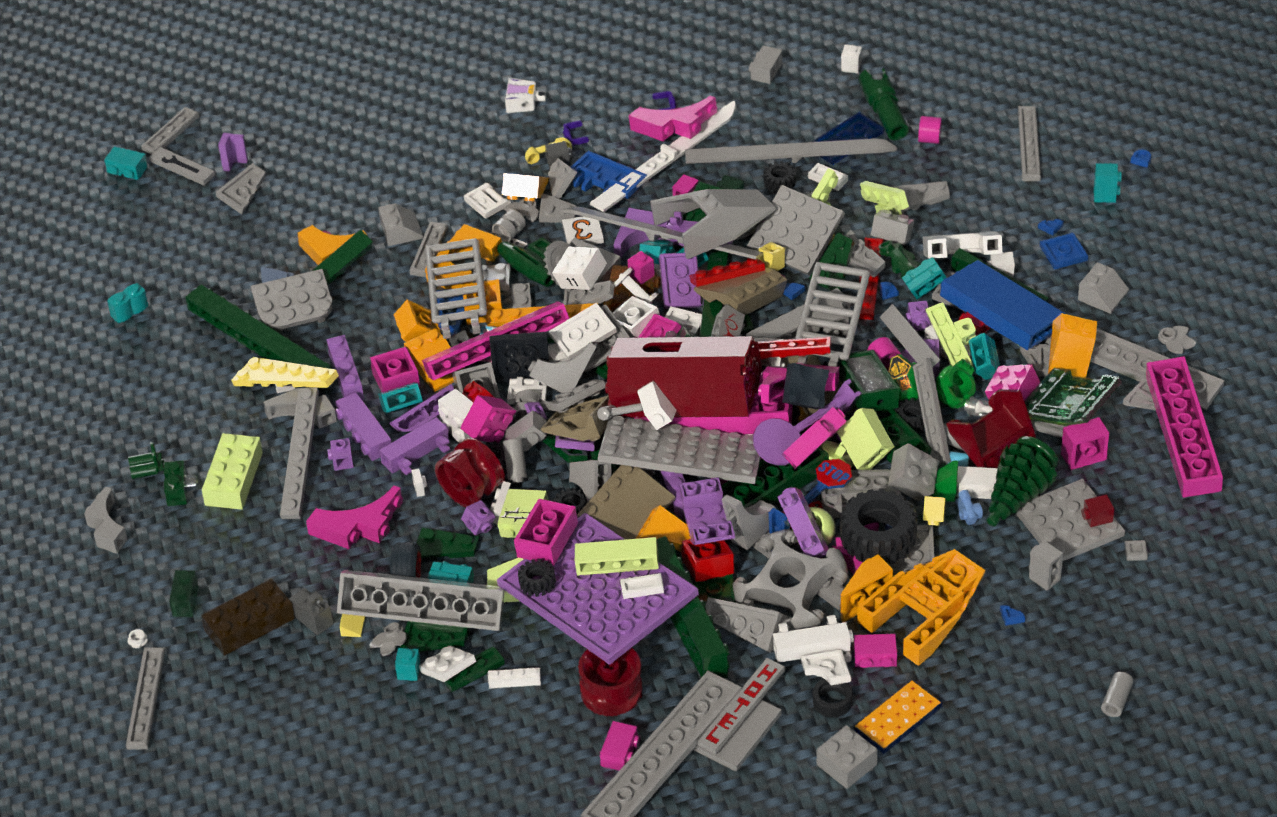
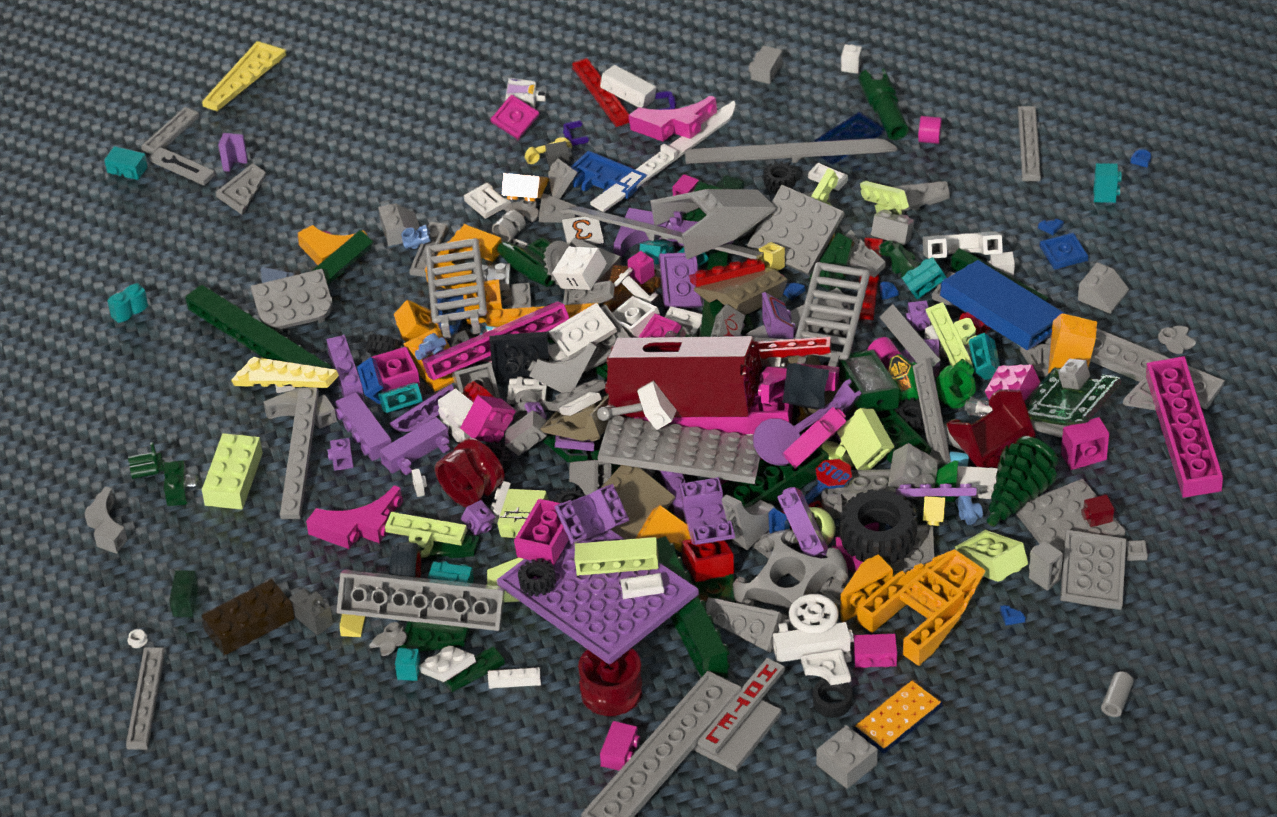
(244, 73): none -> light yellow wing
(370, 379): none -> blue panel
(381, 344): none -> black tyre
(413, 238): none -> medium blue plate
(425, 530): none -> yellowish green plate
(431, 345): none -> medium blue plate
(514, 117): none -> dark pink tile
(515, 460): light grey brick -> none
(580, 403): none -> white tile
(592, 514): none -> medium lavender slope
(605, 99): none -> red tile
(628, 87): none -> white brick
(777, 318): none -> medium lavender slope
(813, 613): none -> white plate
(944, 490): none -> medium lavender plate
(995, 554): none -> yellowish green slope
(1074, 373): none -> light grey brick
(1093, 569): none -> light grey plate

